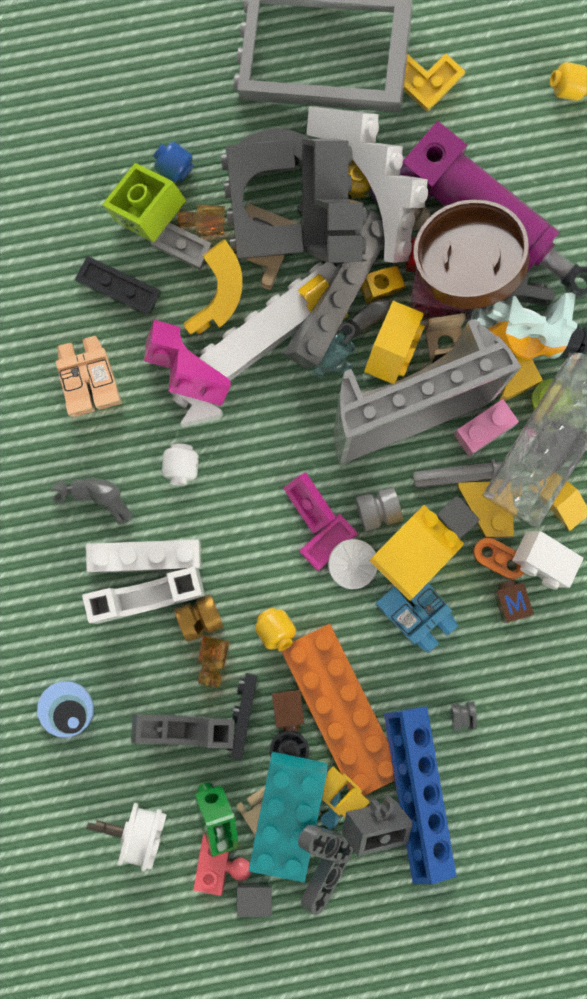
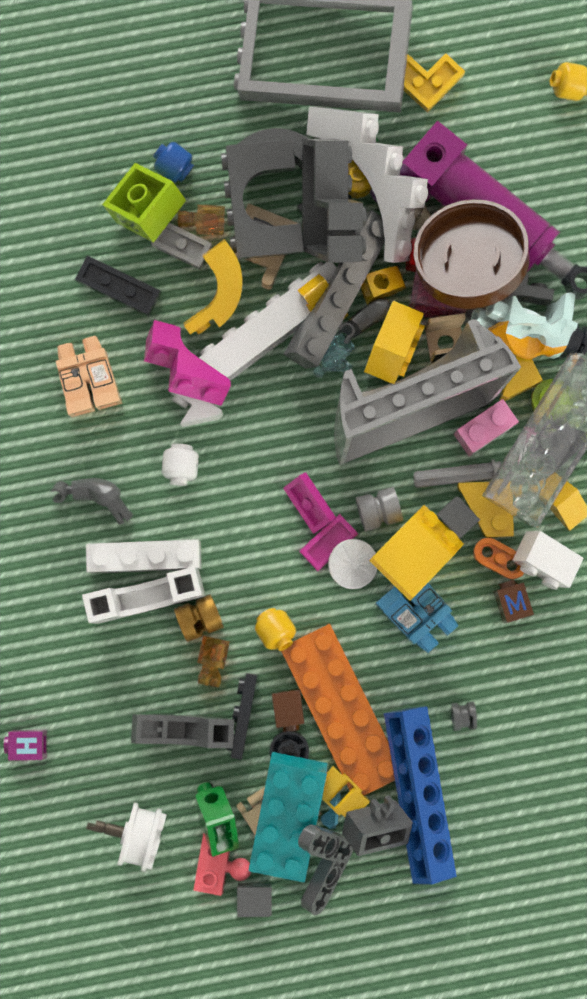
(26, 745): none -> magenta brick
(65, 709): tile -> none

